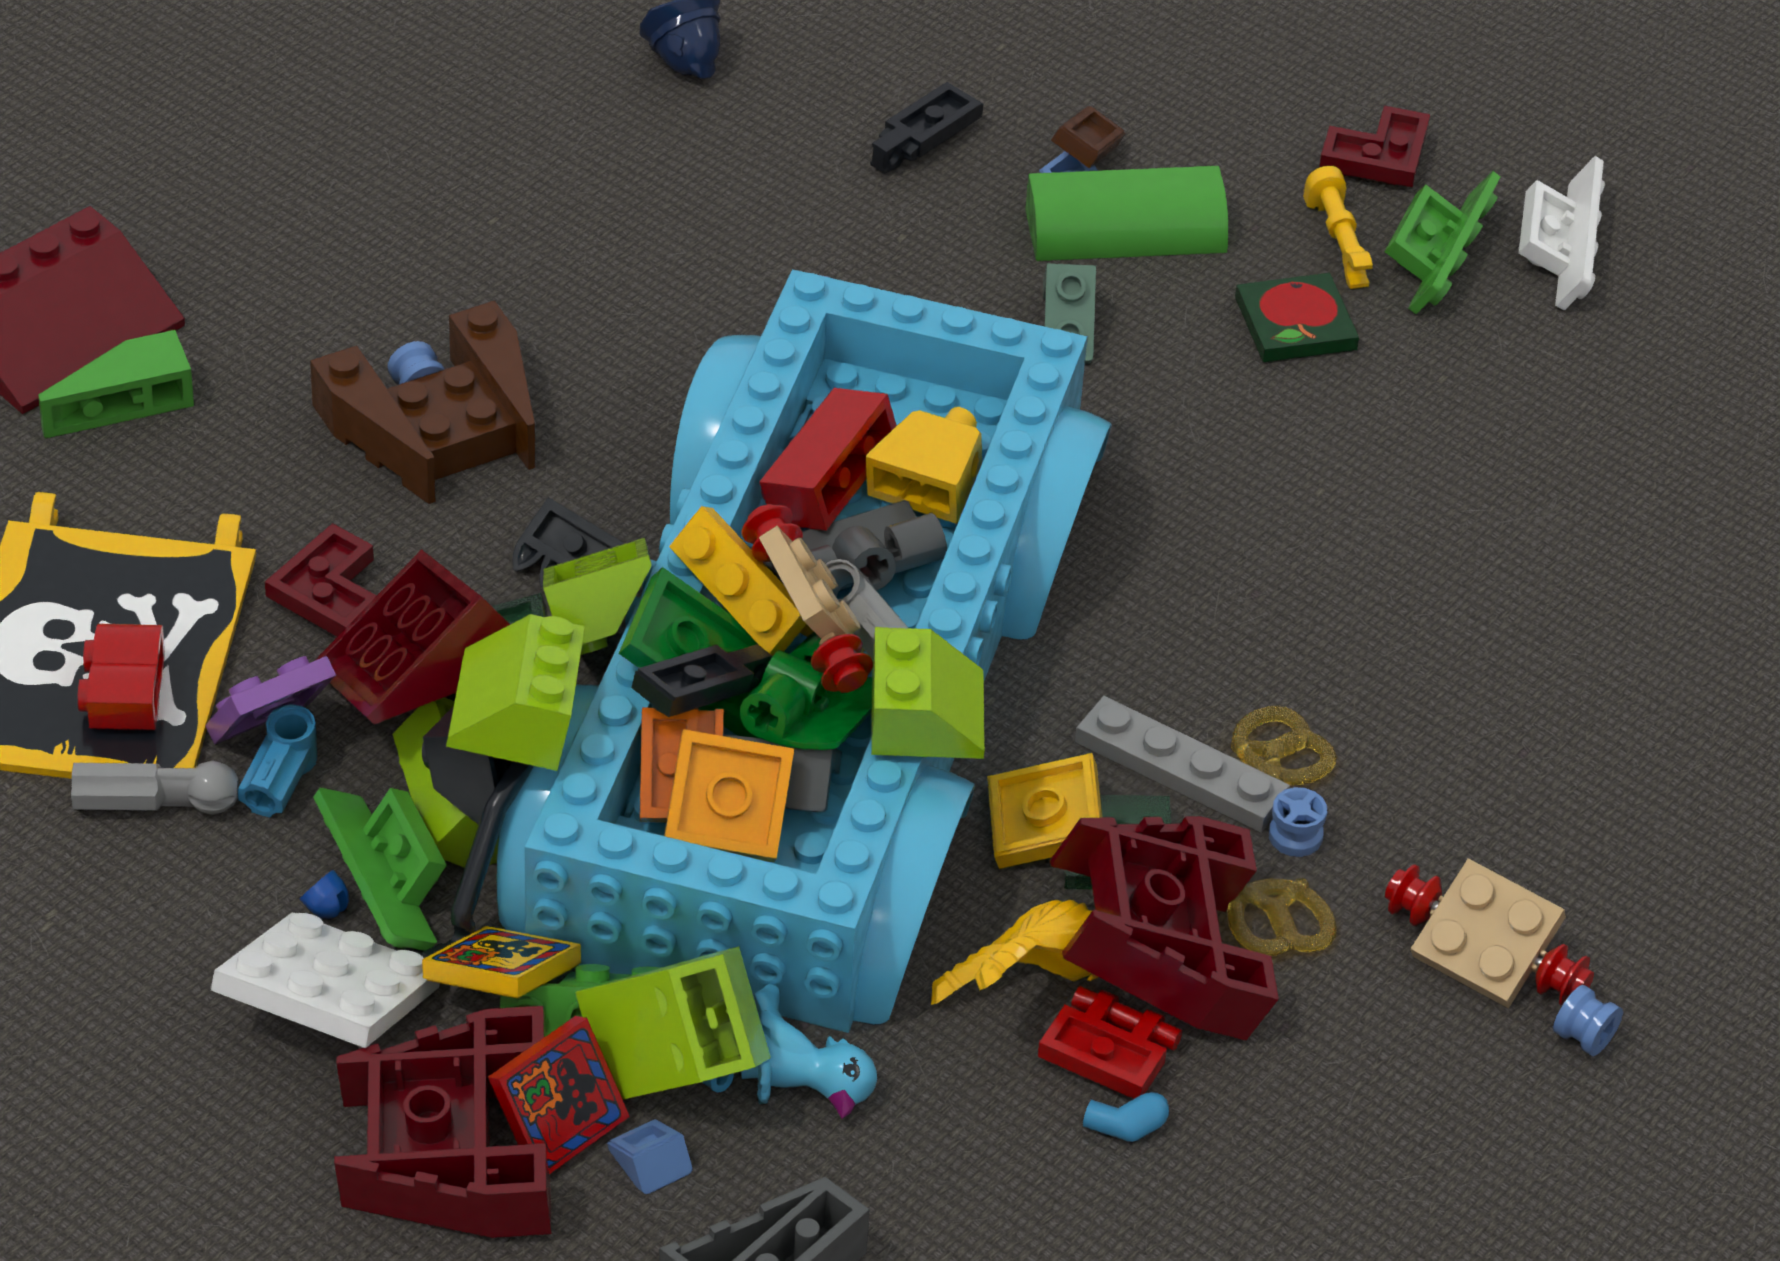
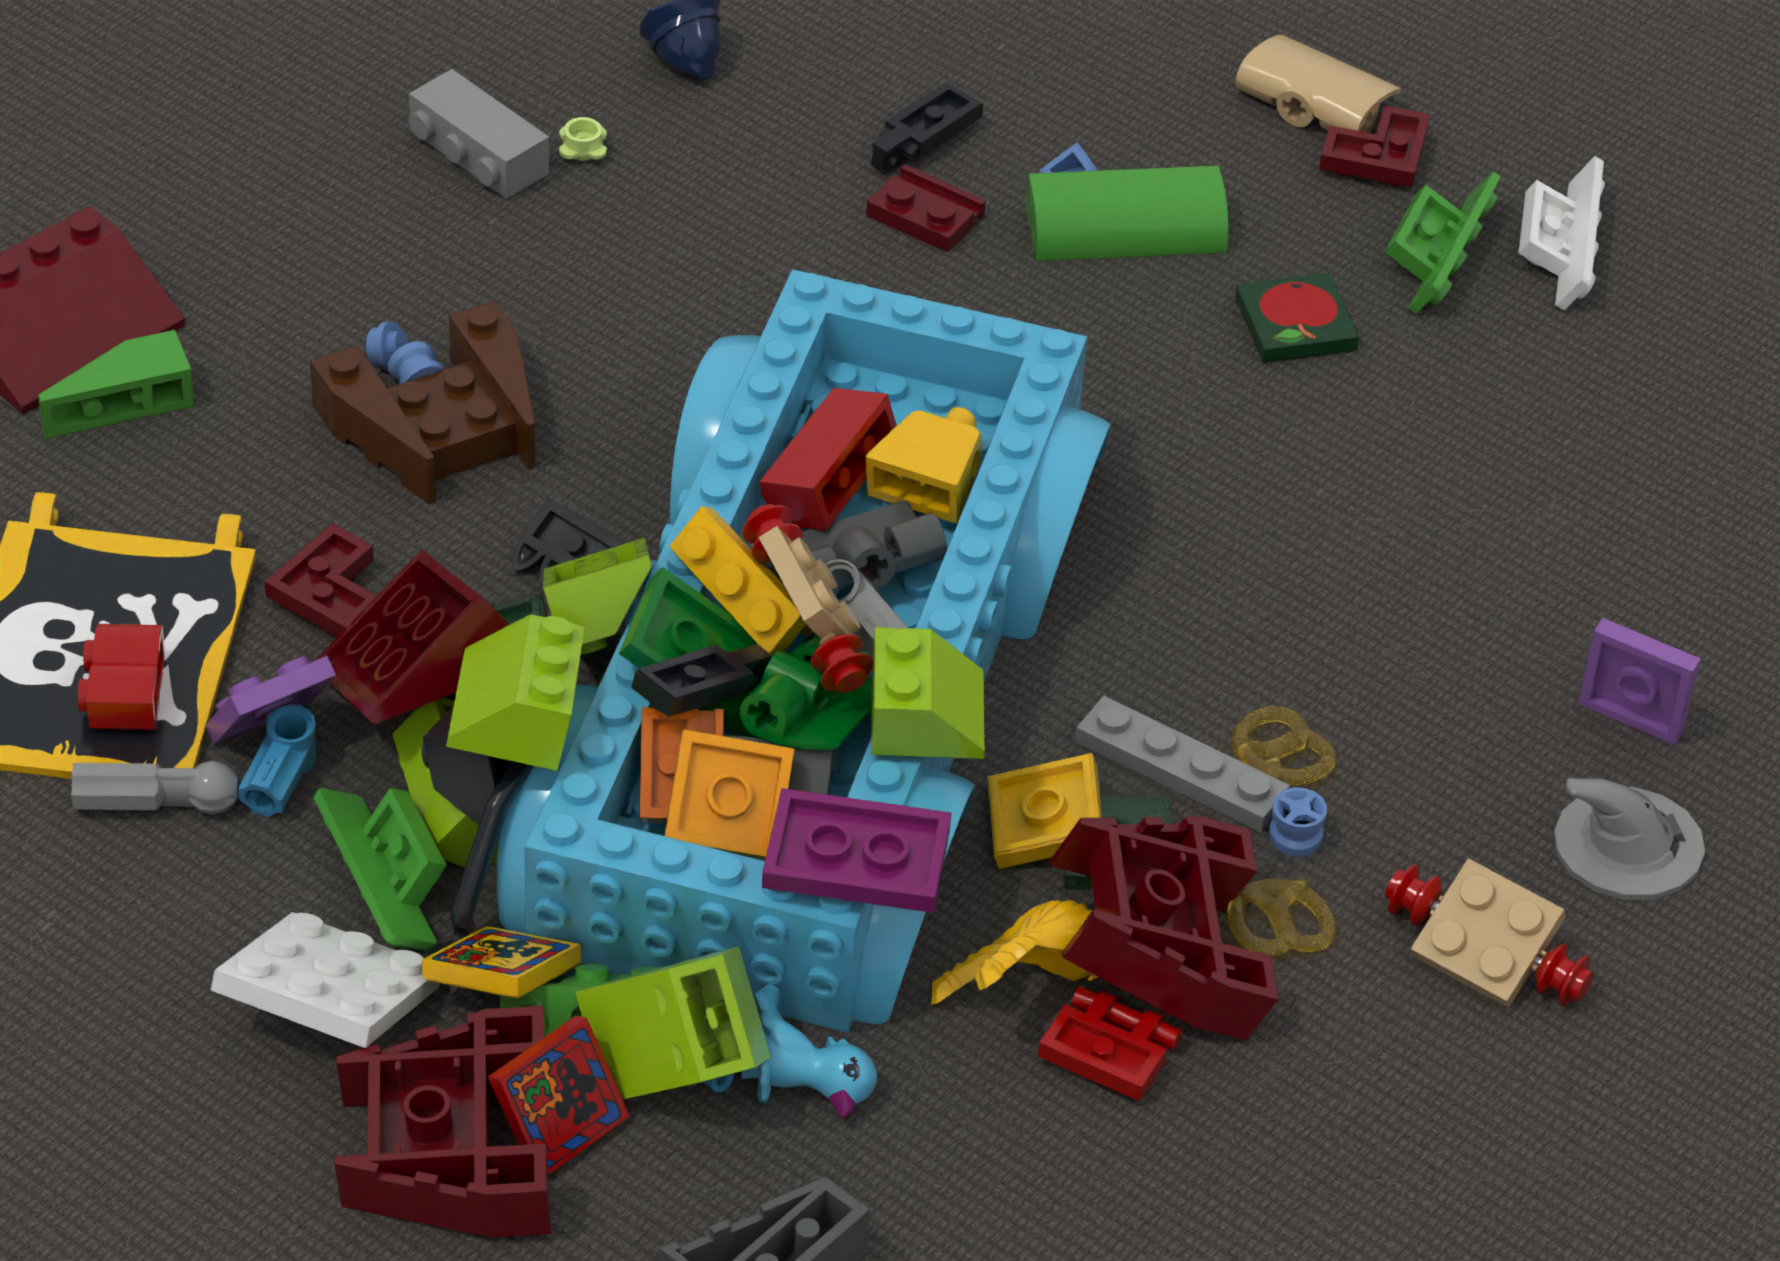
(327, 896): blue hinge -> none
(383, 342): none -> medium blue plate
(479, 133): none -> light grey brick
(582, 139): none -> yellowish green plate
(652, 1155): medium blue slope -> none
(857, 850): none -> magenta plate
(925, 208): none -> dark red plate
(1071, 300): sand green bracket -> none
(1088, 136): reddish brown tile -> none
(1129, 1121): dark azure arm -> none
(1312, 85): none -> tan panel
(1327, 190): yellow piece -> none
(1588, 1020): medium blue wheel -> none
(1627, 840): none -> light grey piece
(1639, 681): none -> medium lavender plate

